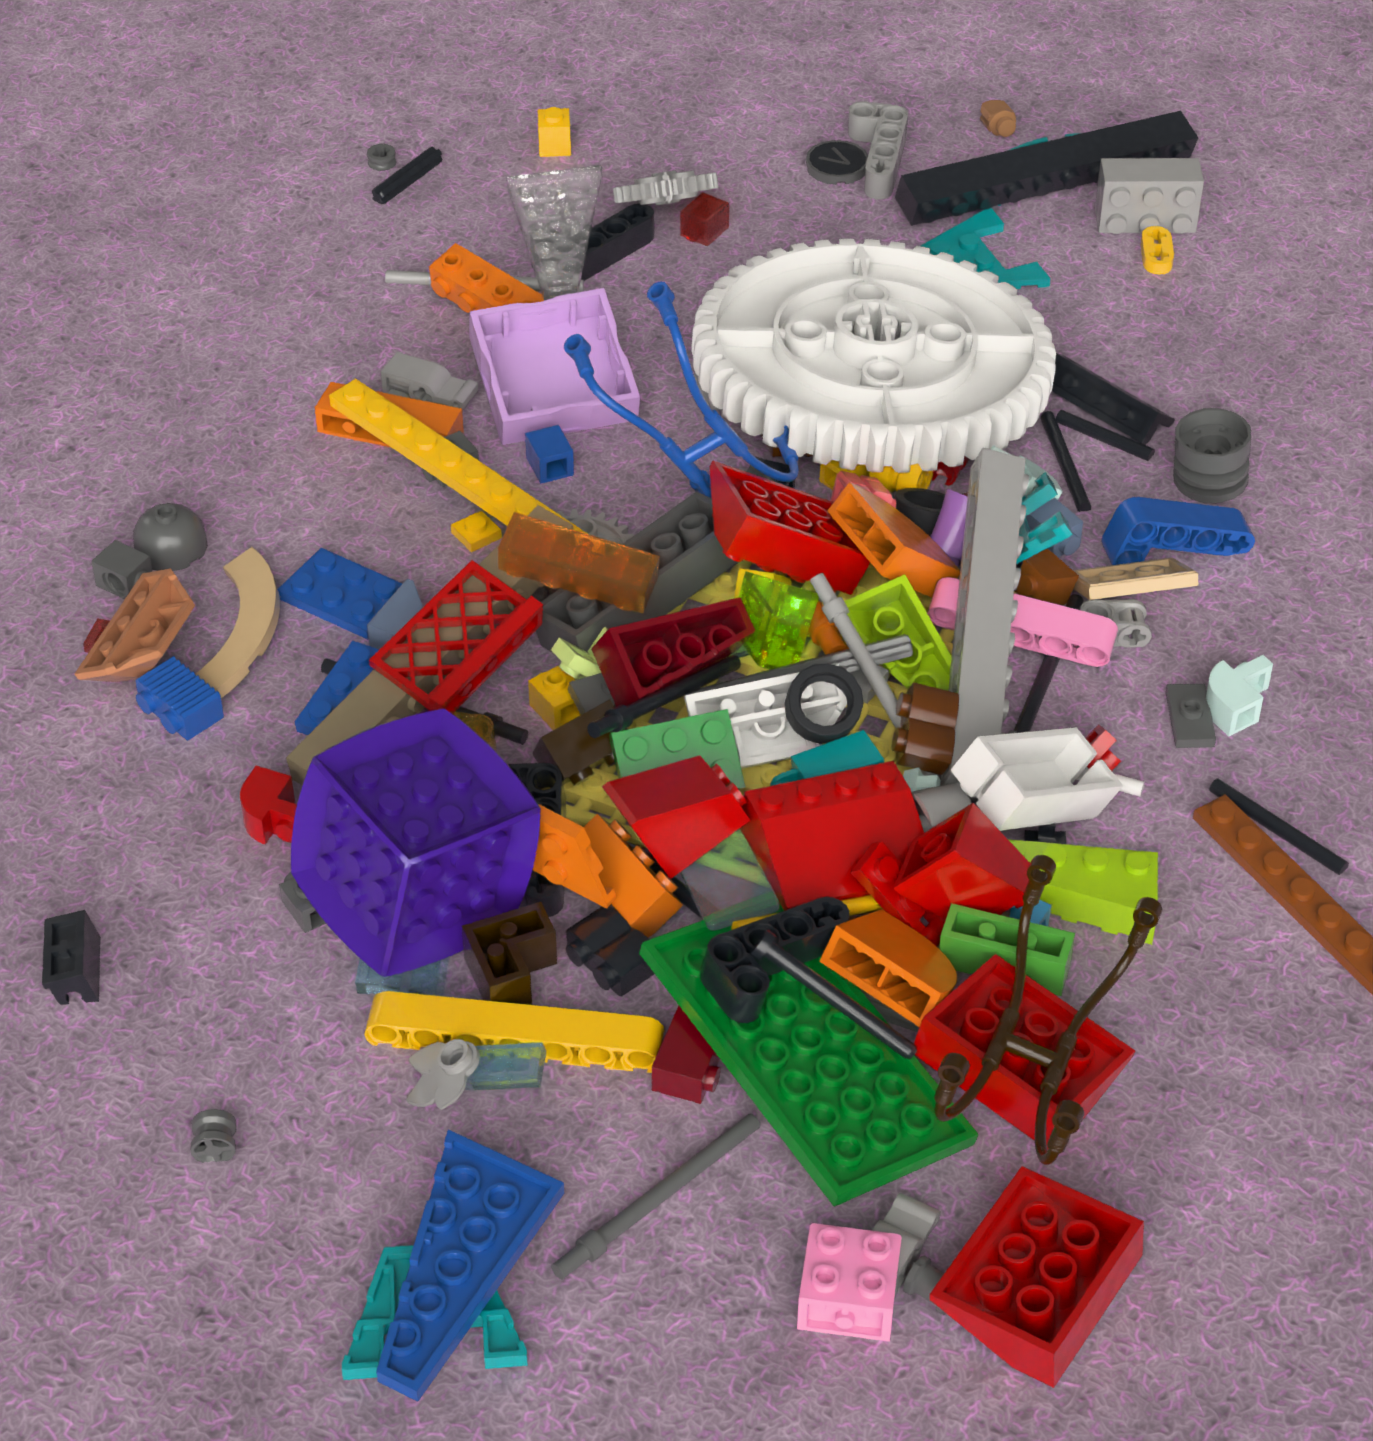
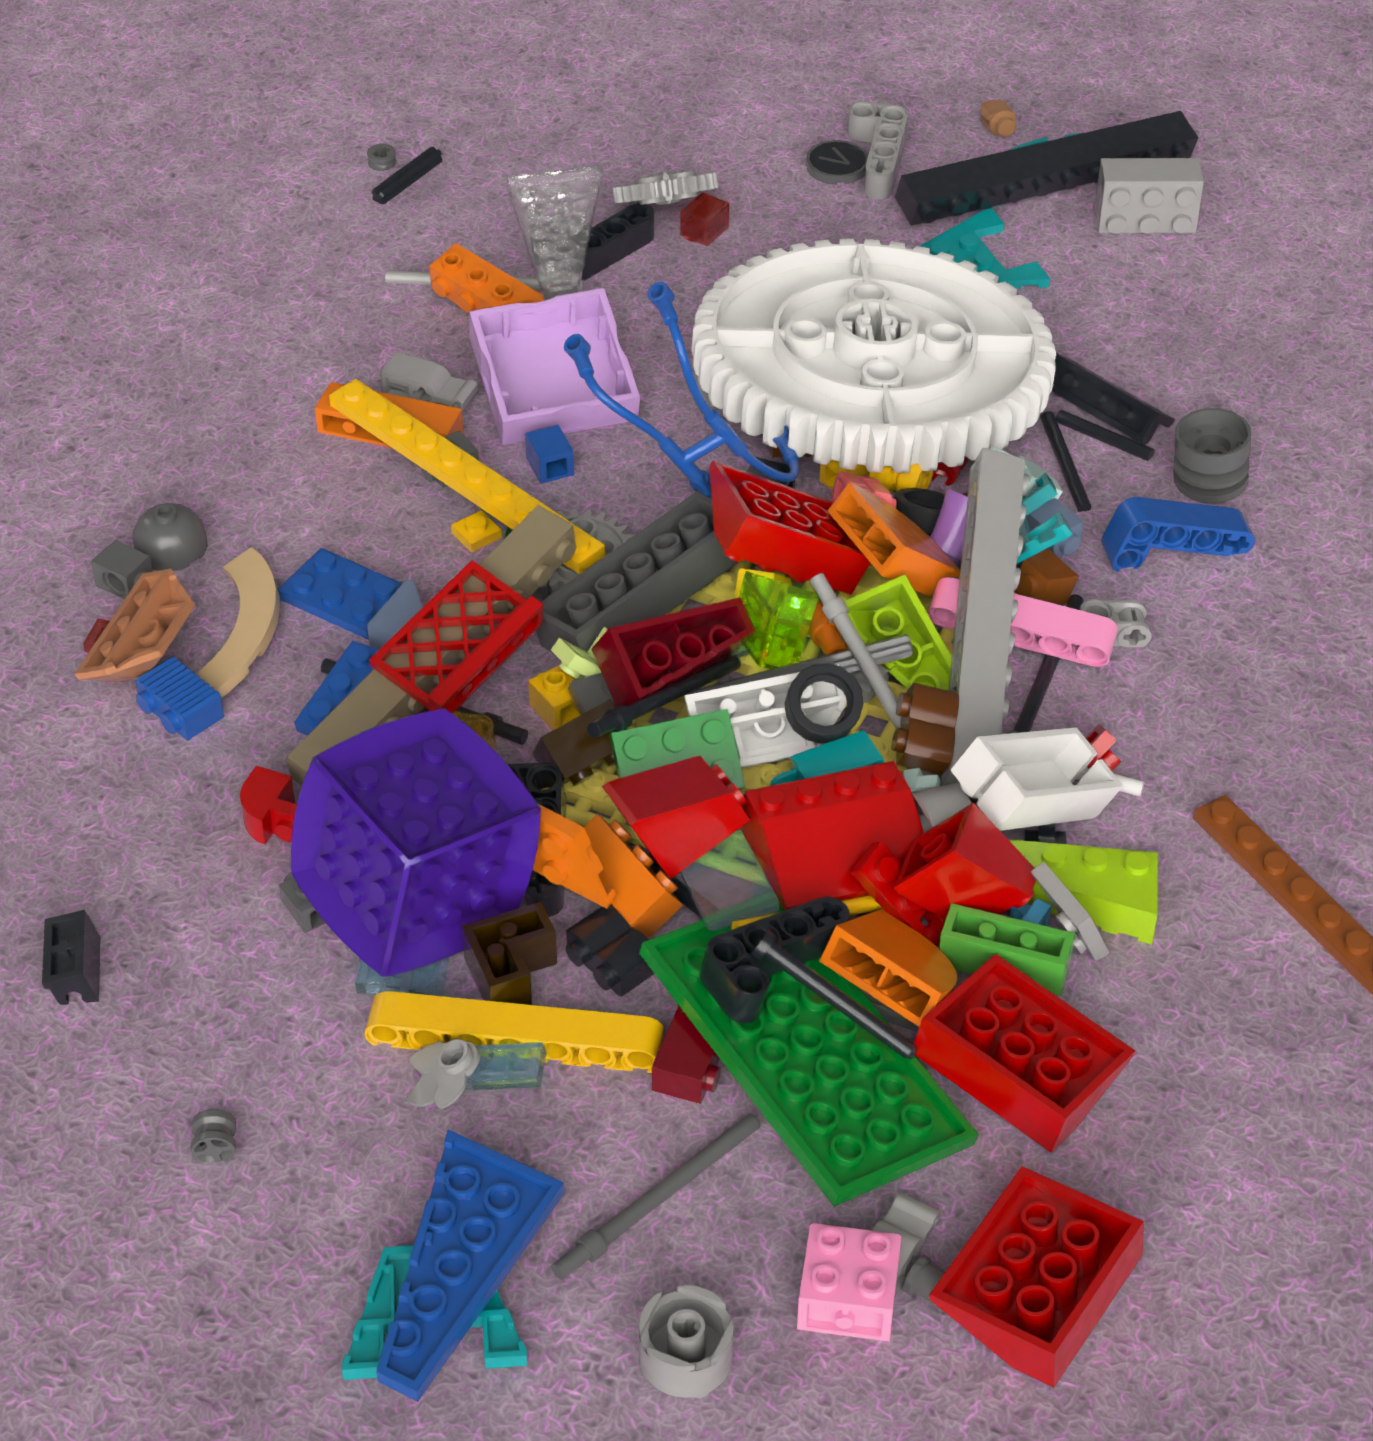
(554, 132): yellow brick -> none
(578, 562): clear orange brick -> none
(686, 1341): none -> light grey brick
(1067, 1113): dark brown bar -> none
(1071, 913): none -> light grey wing
(1134, 578): tan tile -> none
(1163, 250): yellow beam -> none
(1190, 716): dark grey plate -> none
(1236, 694): light aqua brick -> none
(1281, 828): black bar -> none

